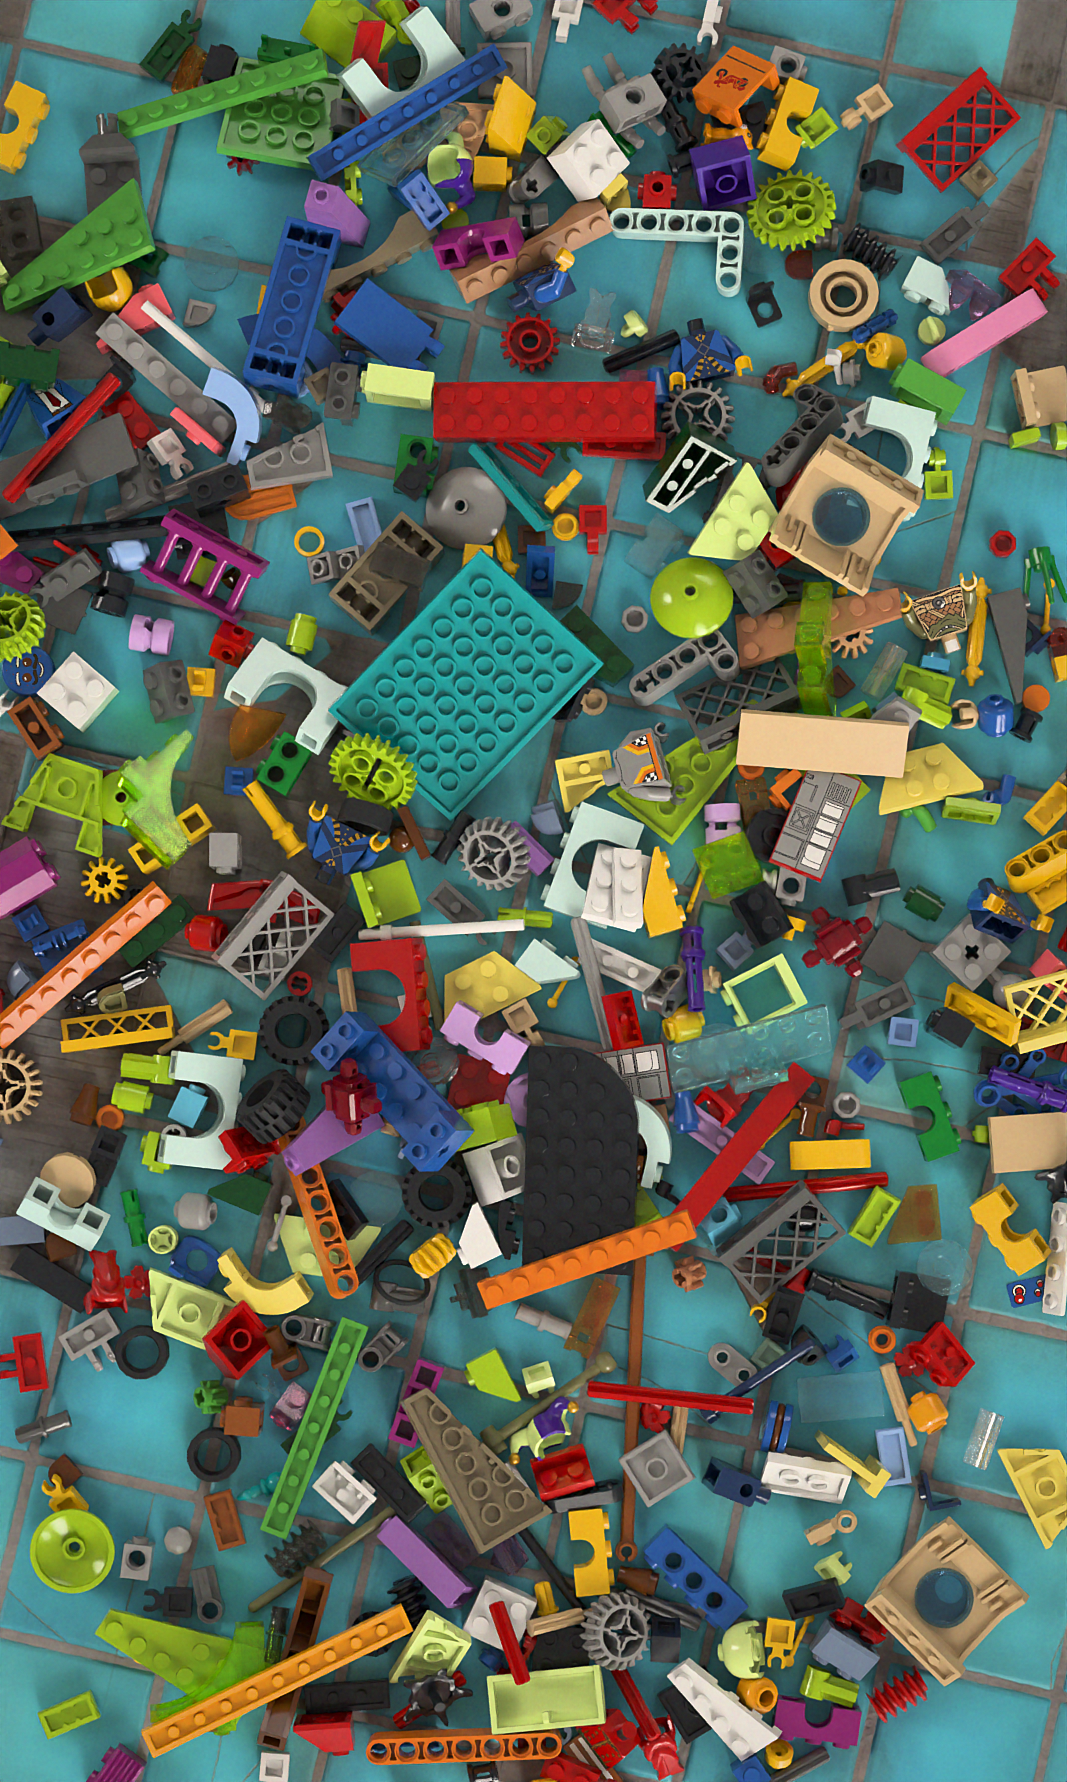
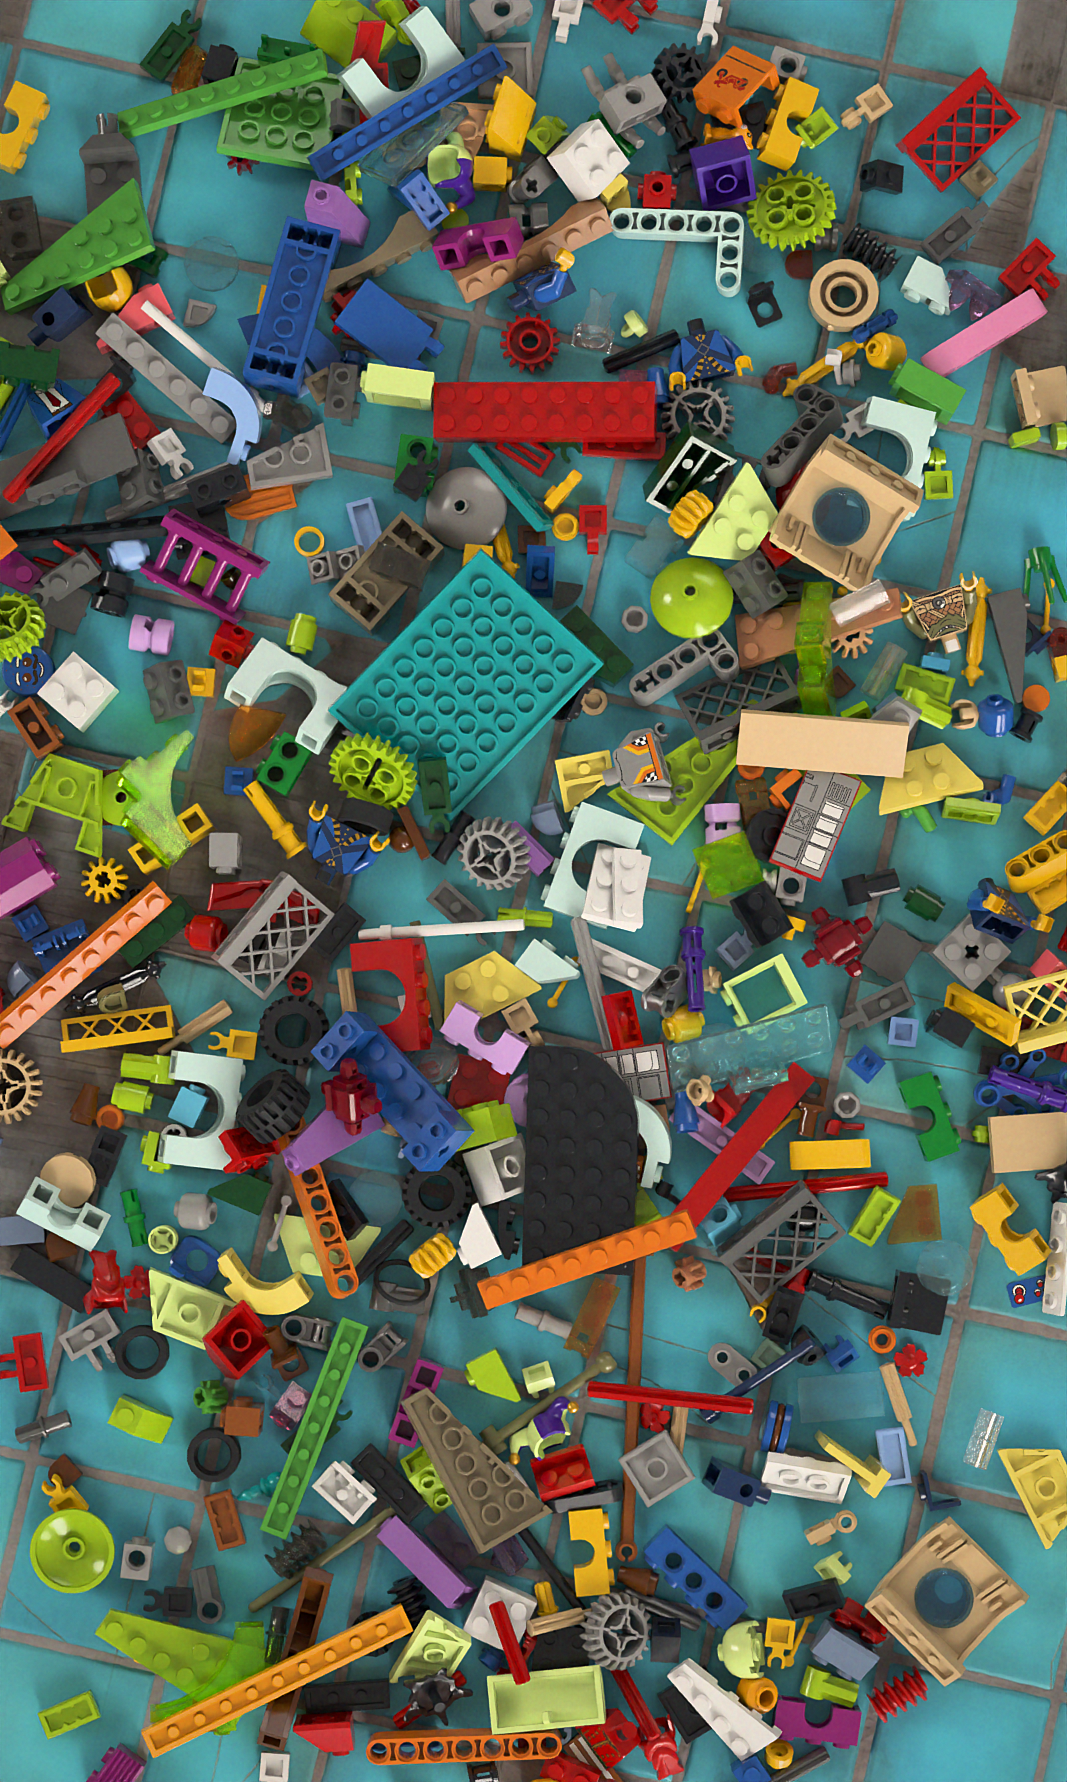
(140, 1419): none -> lime slope
(197, 433): coral plate -> none
(386, 894): lime bracket -> none
(435, 790): none -> dark green plate
(659, 905): yellow slope -> none
(690, 514): none -> yellow gear
(700, 1090): none -> tan plate
(859, 603): none -> clear axle
(927, 1412): light orange head -> none
(931, 331): yellowish green tile -> none
(942, 1356): red bracket -> none
(1002, 544): red tile -> none

